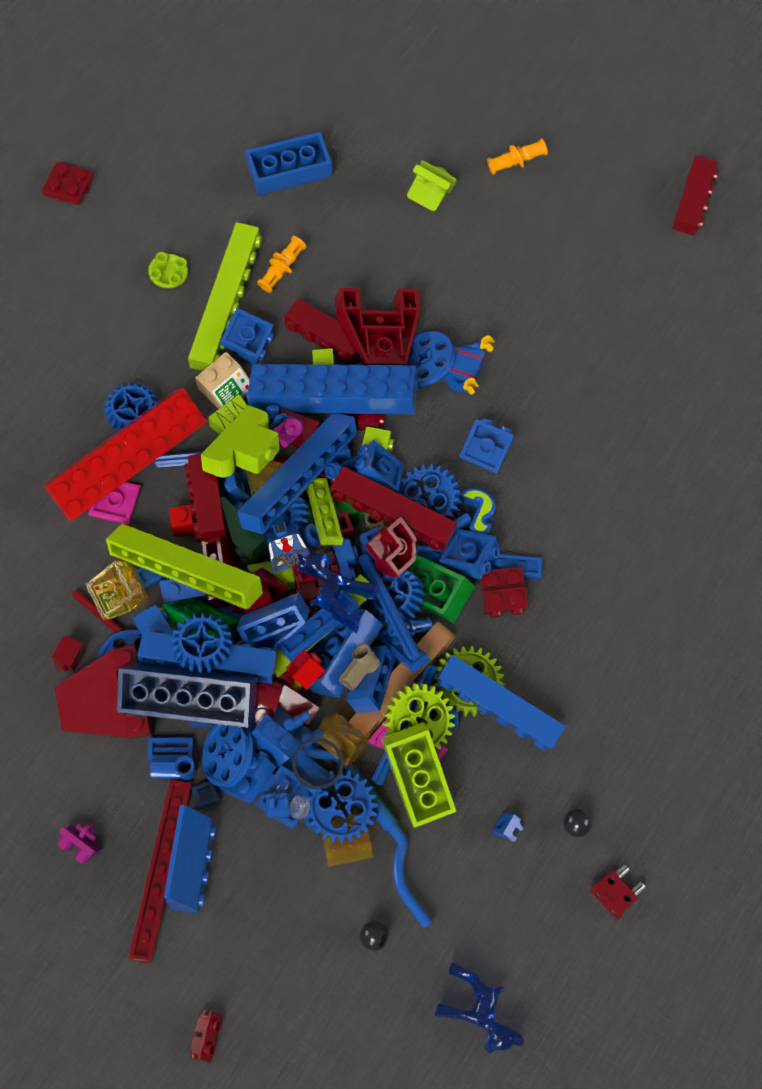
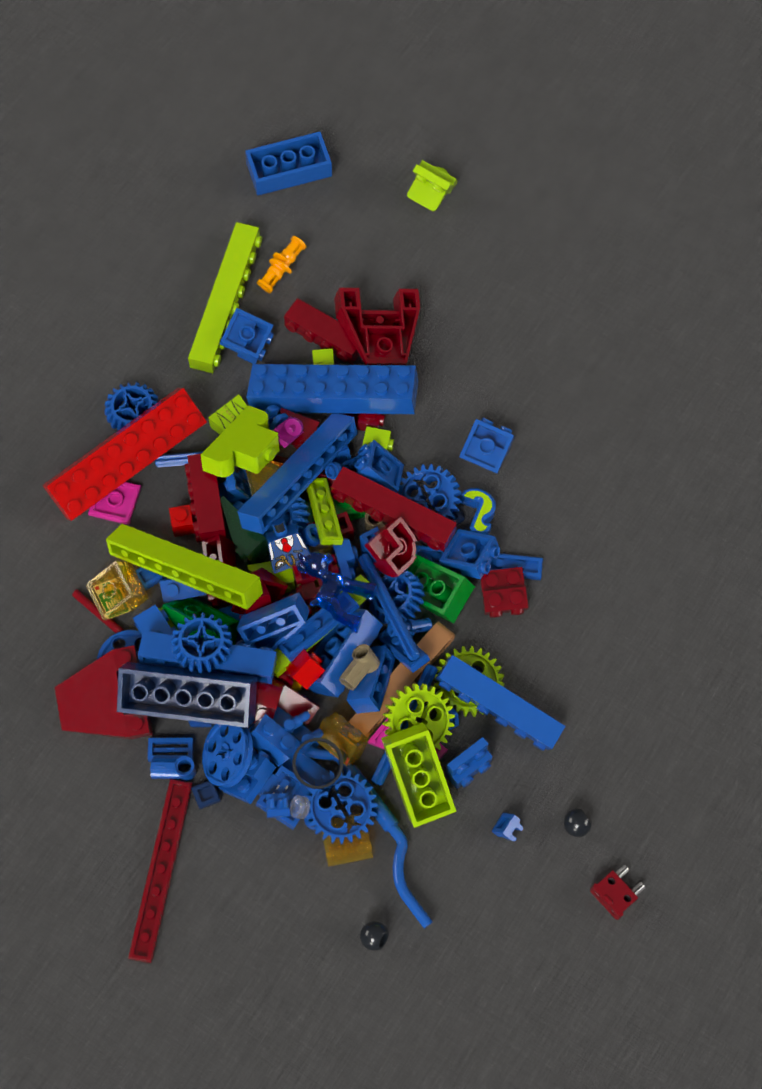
(68, 183): dark red plate -> none
(68, 654): dark red brick -> none
(86, 847): magenta hips -> none
(168, 270): lime dish -> none
(189, 861): blue slope -> none
(204, 1047): dark red hinge -> none
(223, 381): tan slope -> none
(428, 356): blue wedge -> none
(463, 522): blue tile -> none
(467, 365): torso -> none
(469, 763): none -> blue plate
(500, 1036): clear blue animal -> none
(517, 155): light orange piece -> none
(694, 196): dark red brick -> none

